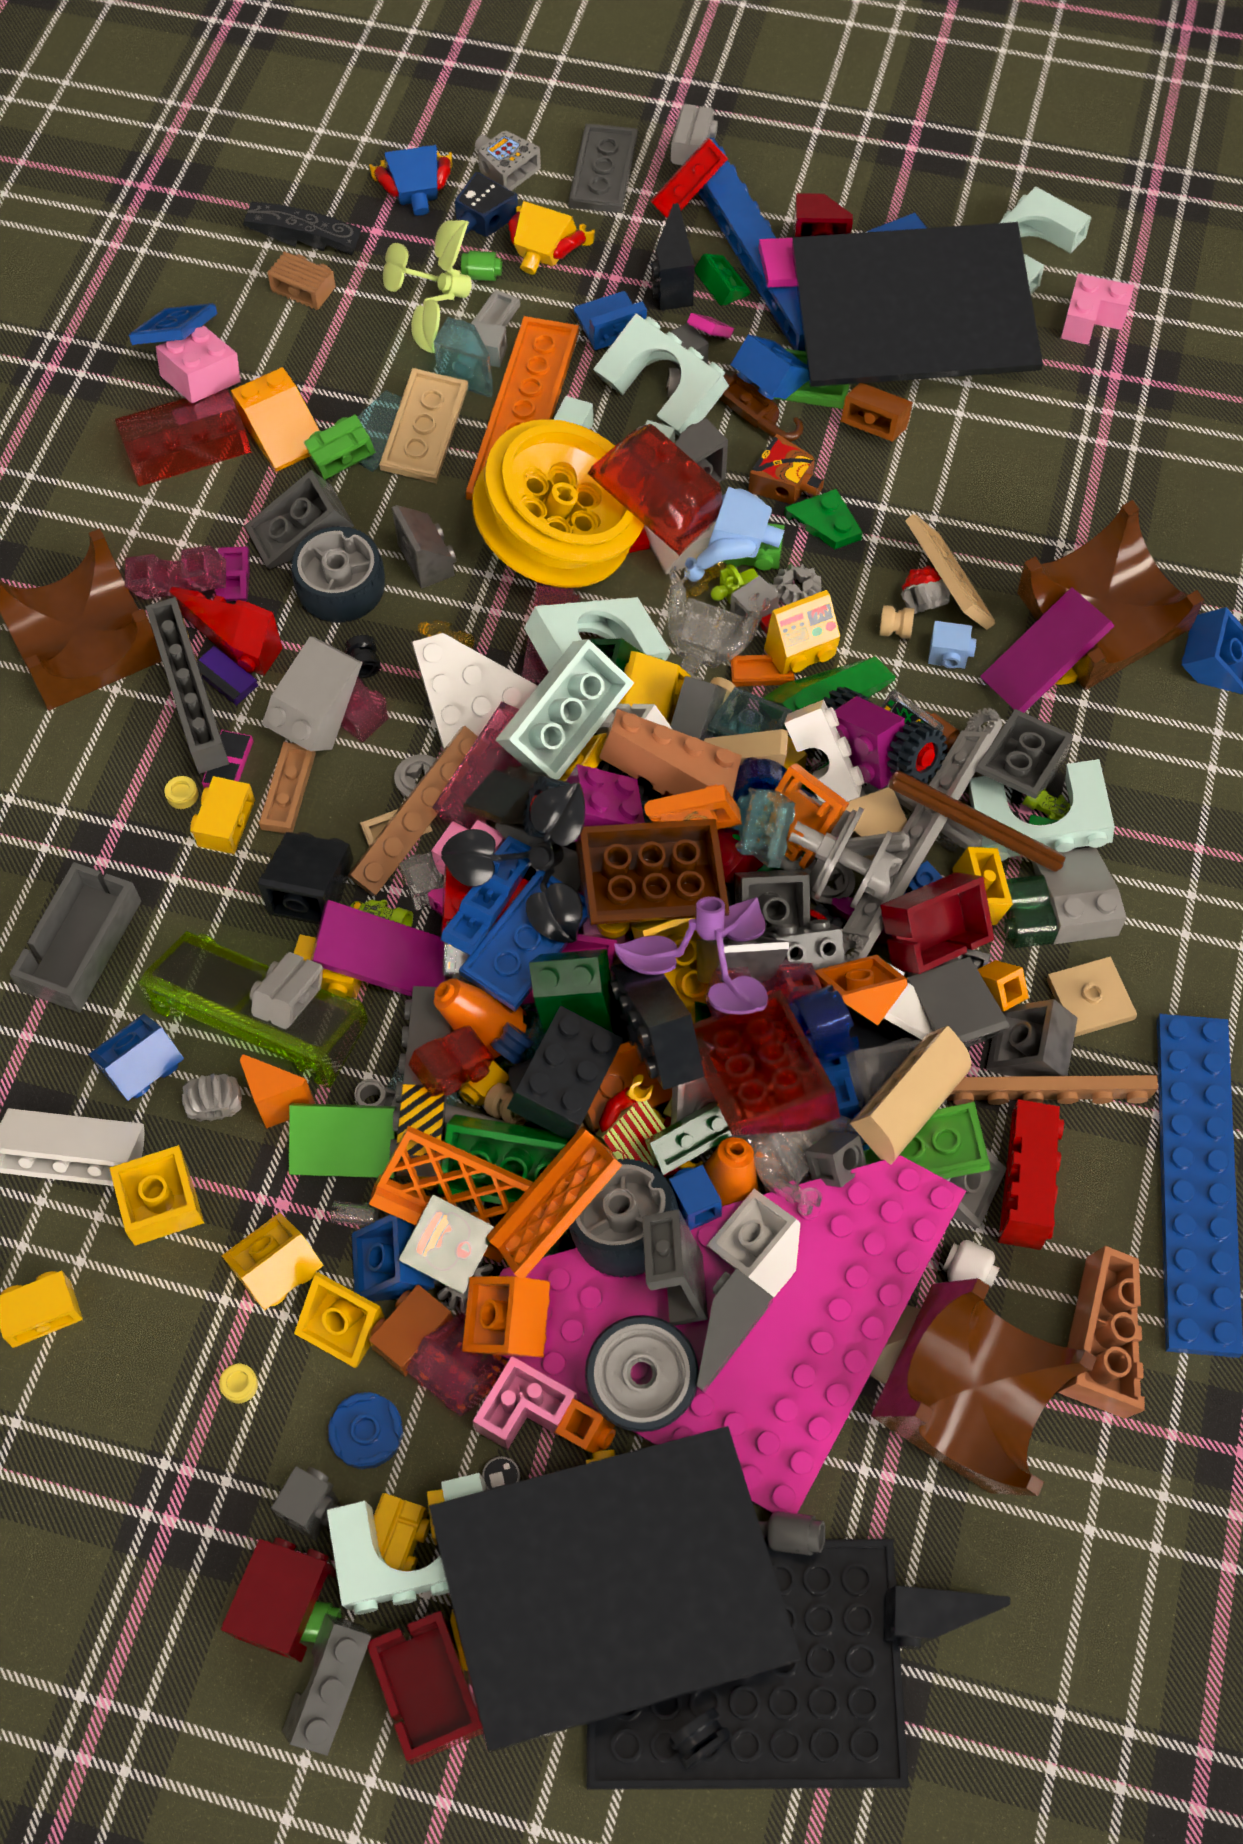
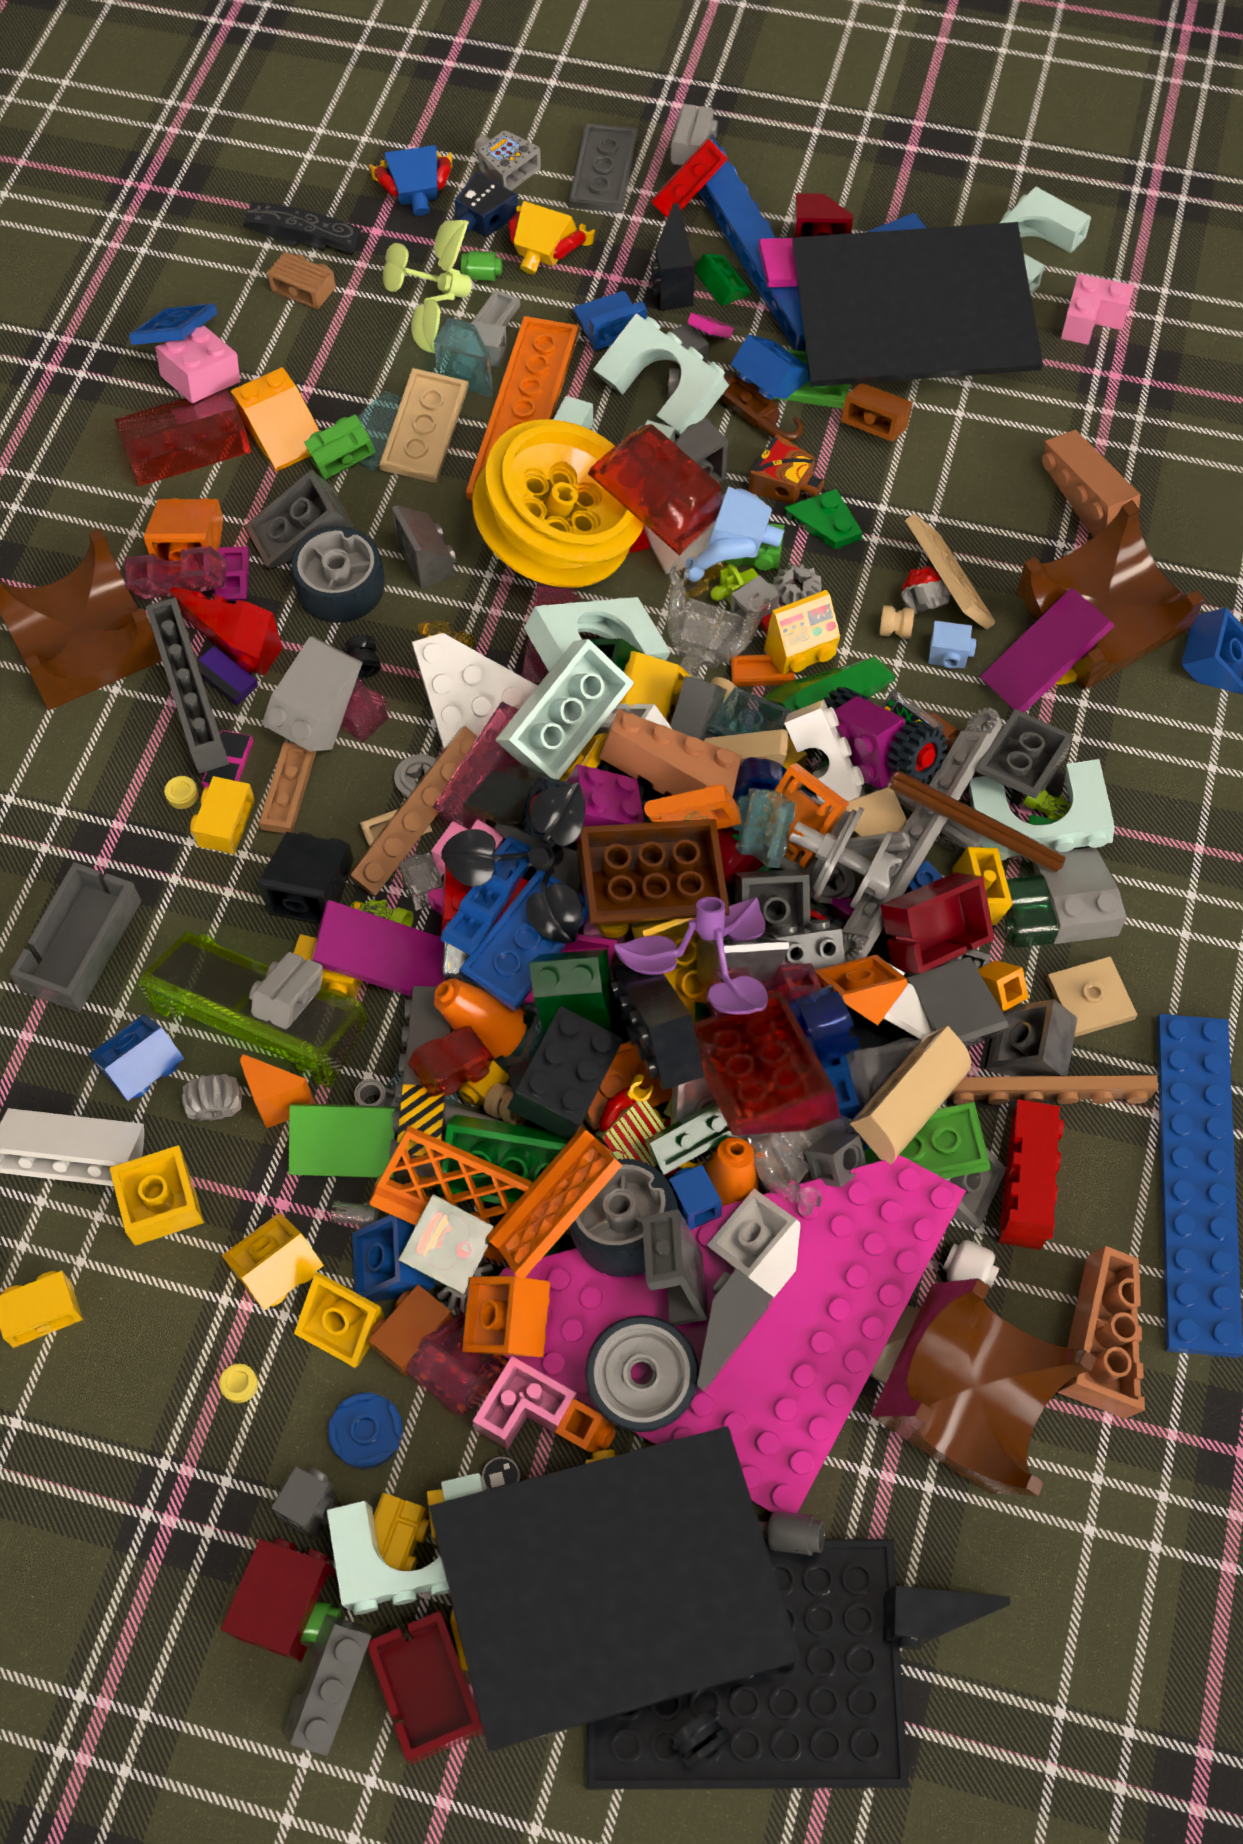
(183, 525): none -> orange slope
(512, 1043): dark blue wheel -> none
(1087, 480): none -> nougat wedge

